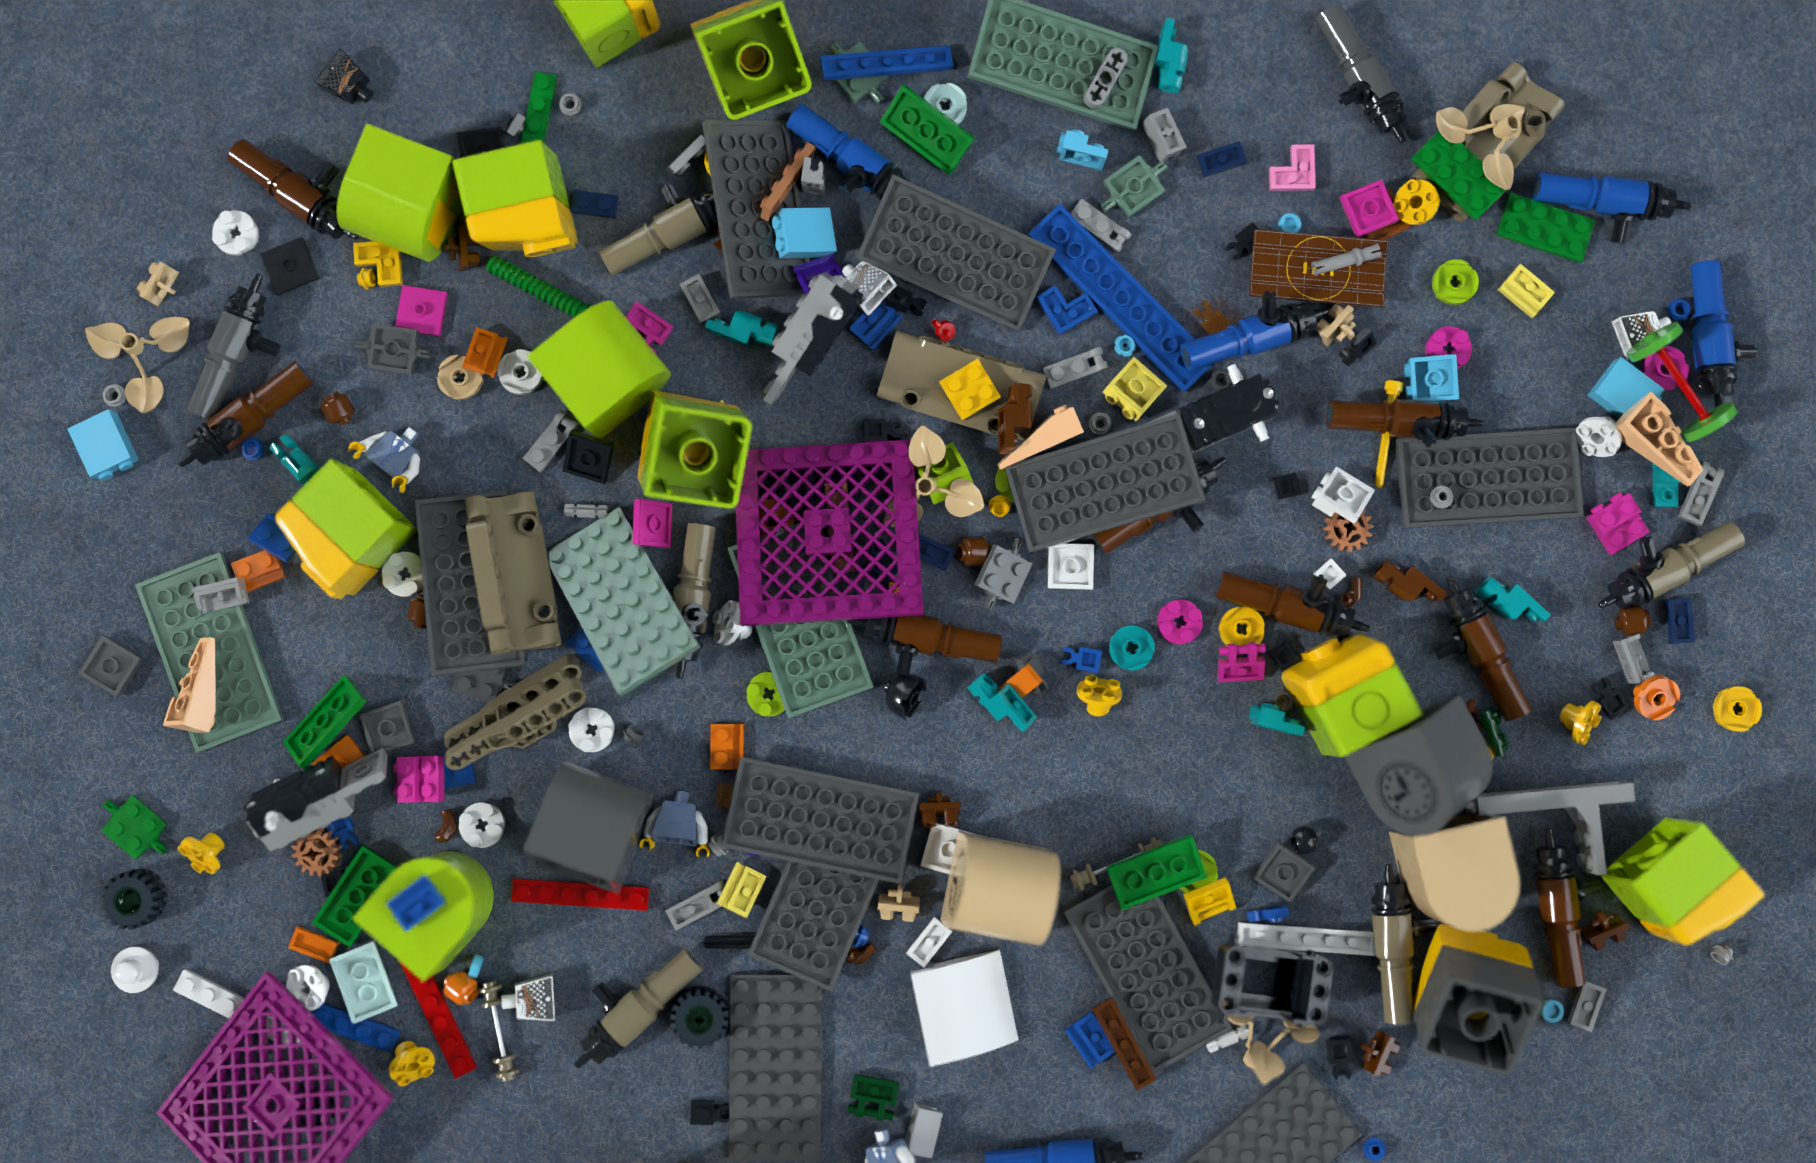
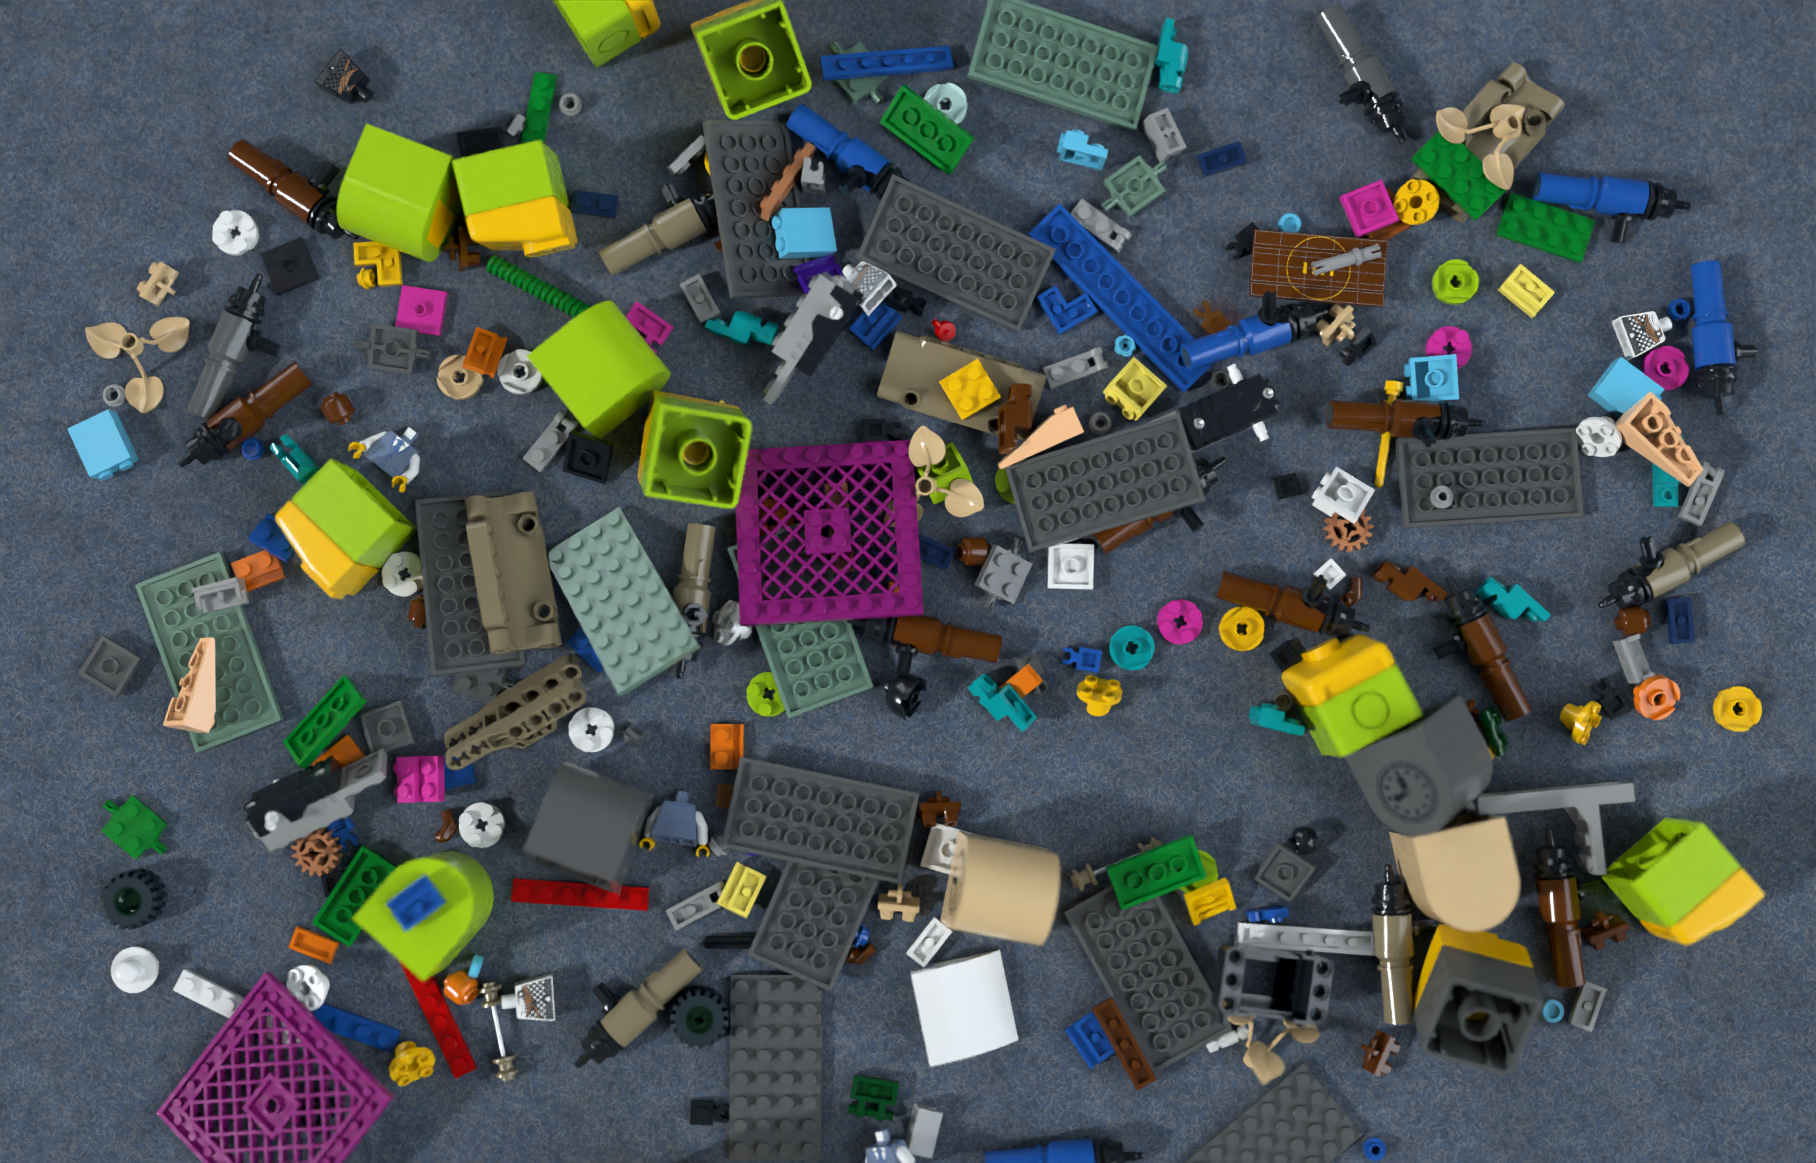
(203, 852): yellow plate -> none
(363, 982): light aqua plate -> none
(585, 510): light grey axle -> none
(652, 523): dark pink plate -> none
(999, 505): yellow plate -> none
(1105, 69): light grey beam -> none
(1242, 668): dark pink plate -> none
(1298, 176): bright pink plate -> none
(1339, 1053): black plate -> none
(1617, 522): dark pink plate -> none
(1708, 420): bright green piece -> none
(1722, 954): light grey plate -> none

